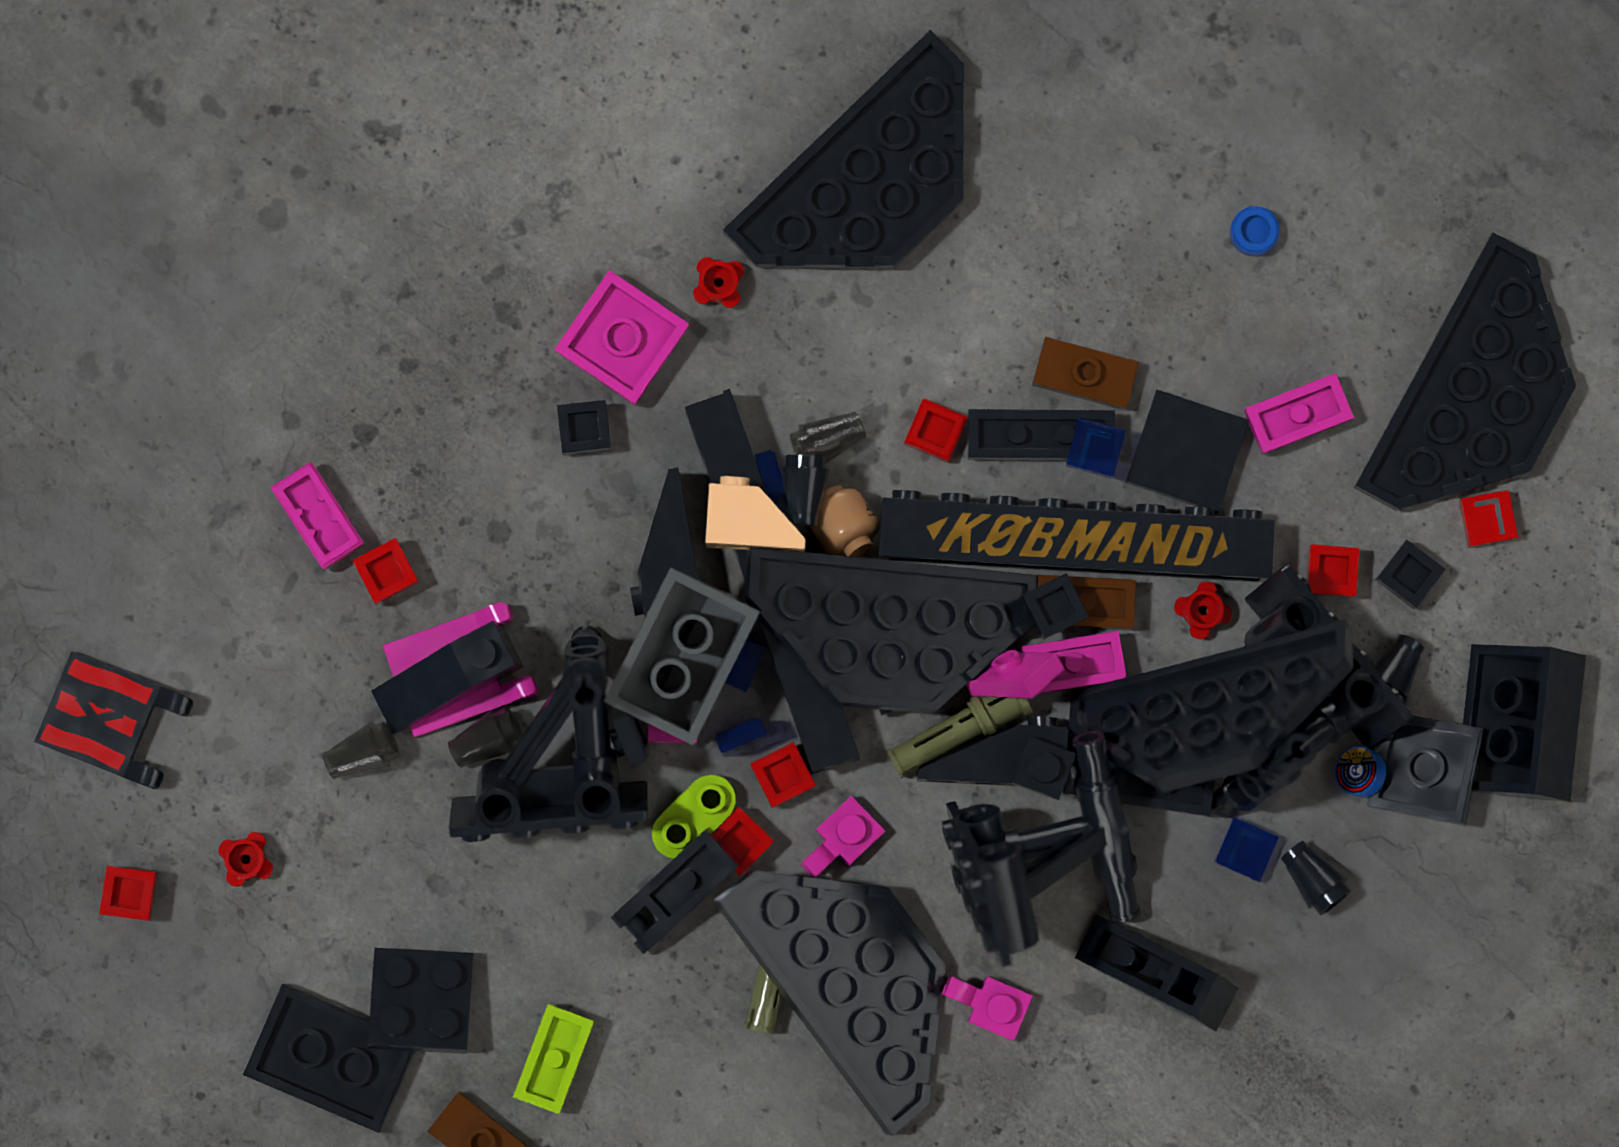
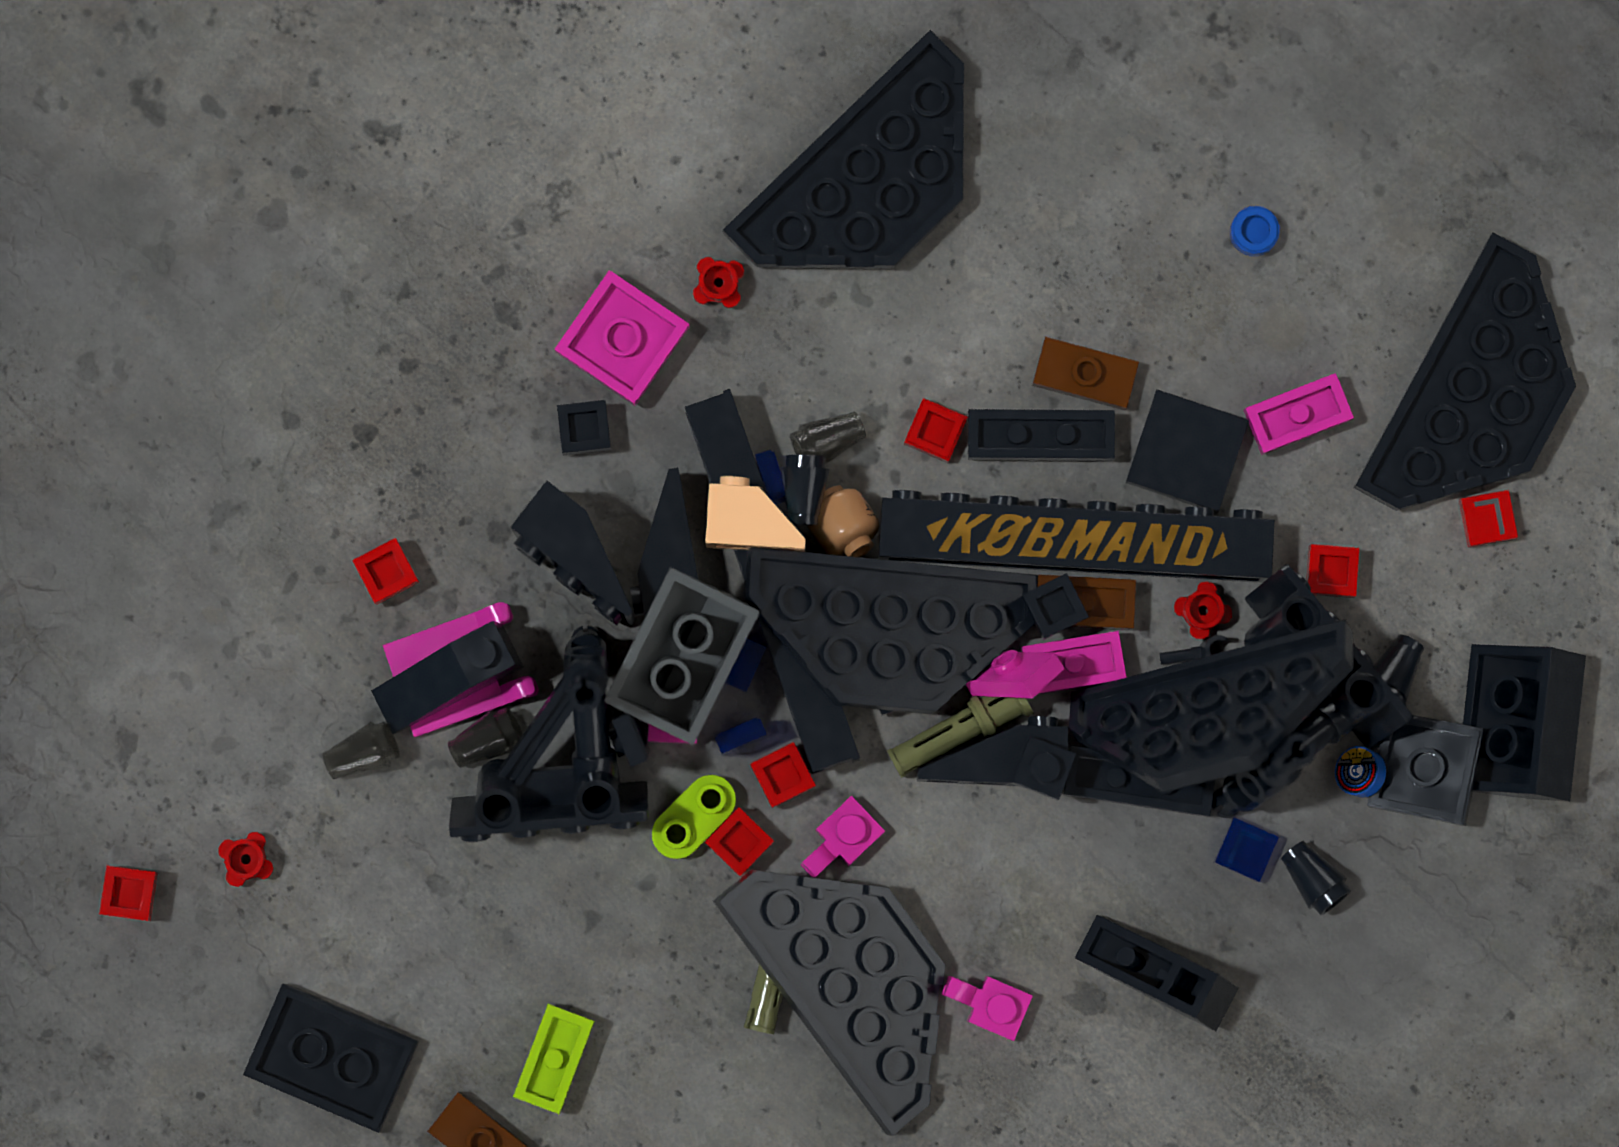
(103, 715): flag -> none
(317, 516): dark pink plate -> none
(420, 1000): black plate -> none
(563, 535): none -> black slope
(677, 889): black plate -> none
(1008, 868): black plate -> none
(1095, 448): clear blue tile -> none
(1191, 654): none -> black hand
(1410, 574): black plate -> none

